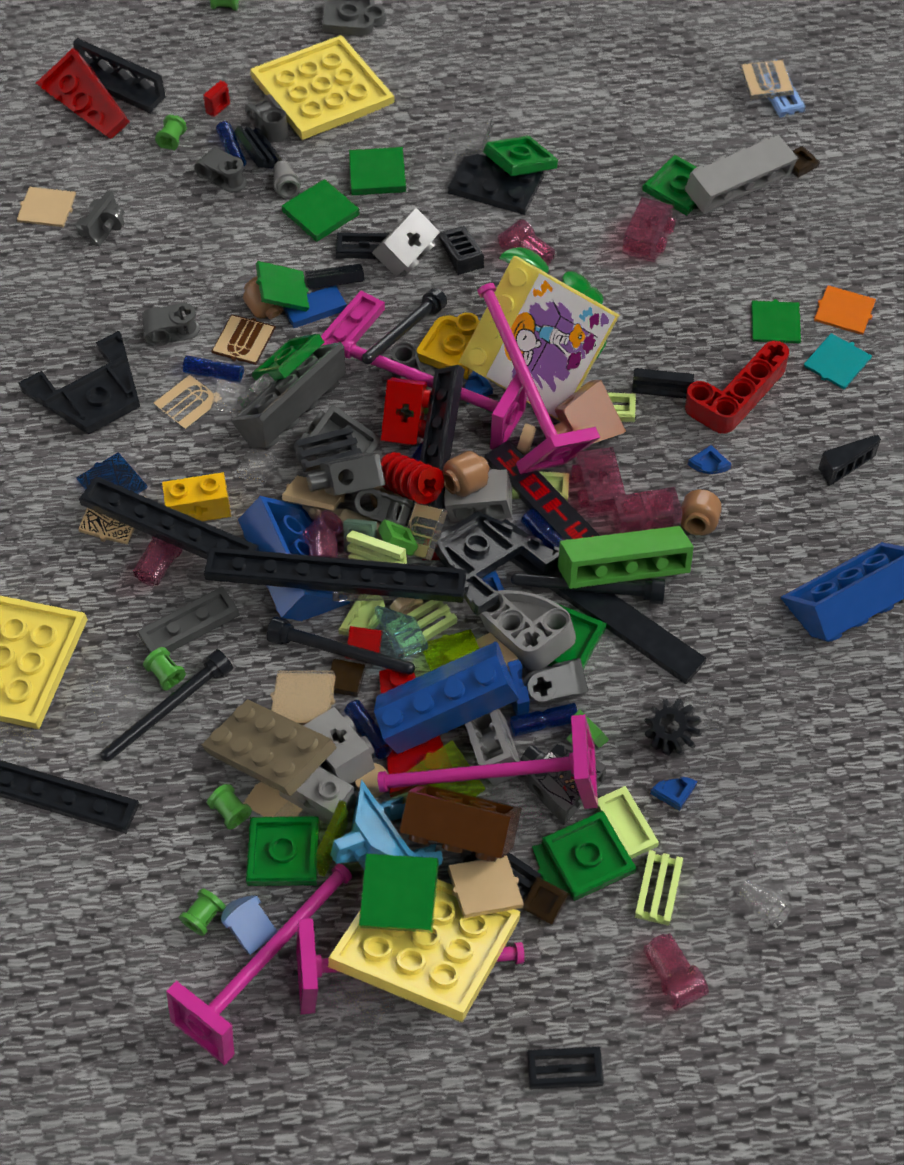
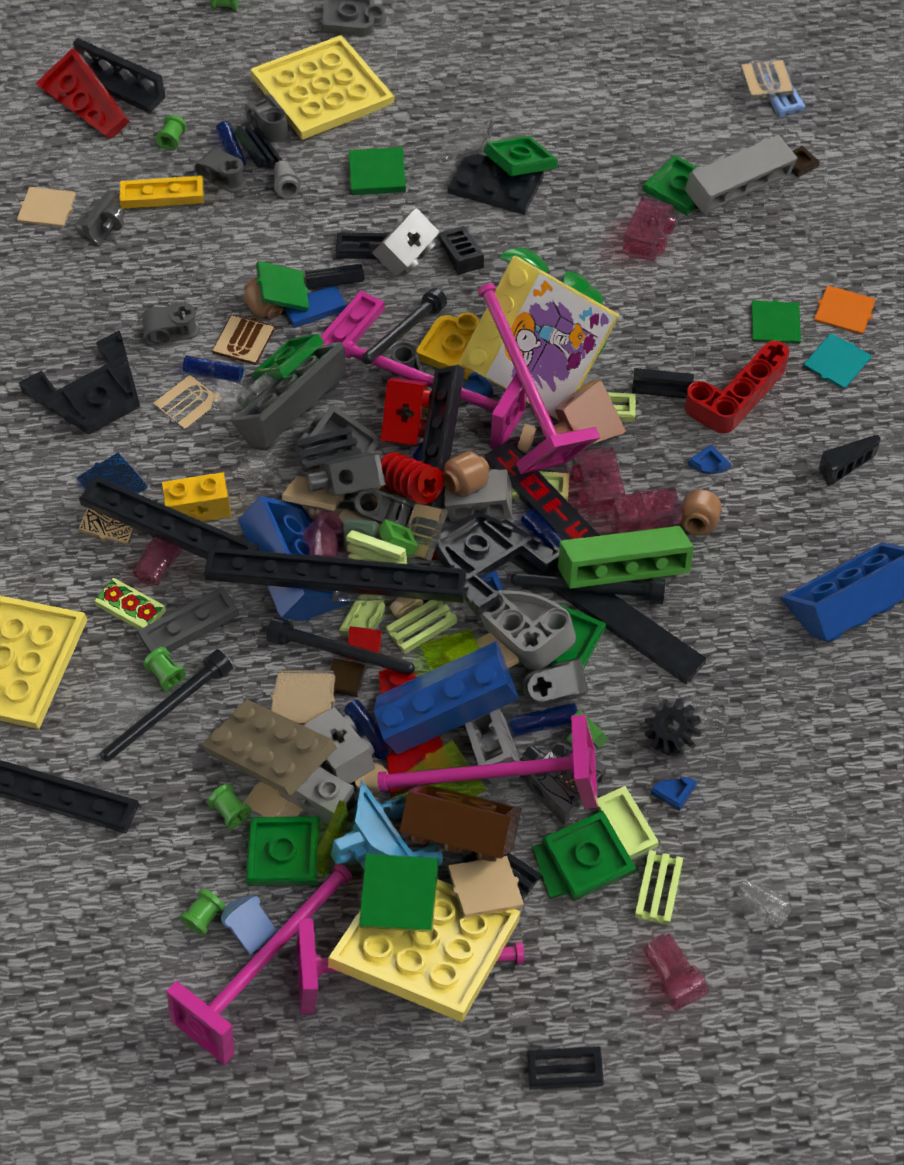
(129, 604): none -> tile
(161, 192): none -> yellow plate
(216, 98): red tile -> none
(320, 210): green tile -> none
(401, 632): clear light blue tile -> none
(522, 705): blue tile -> none
(523, 236): clear pink piece -> none
(545, 901): dark brown tile -> none

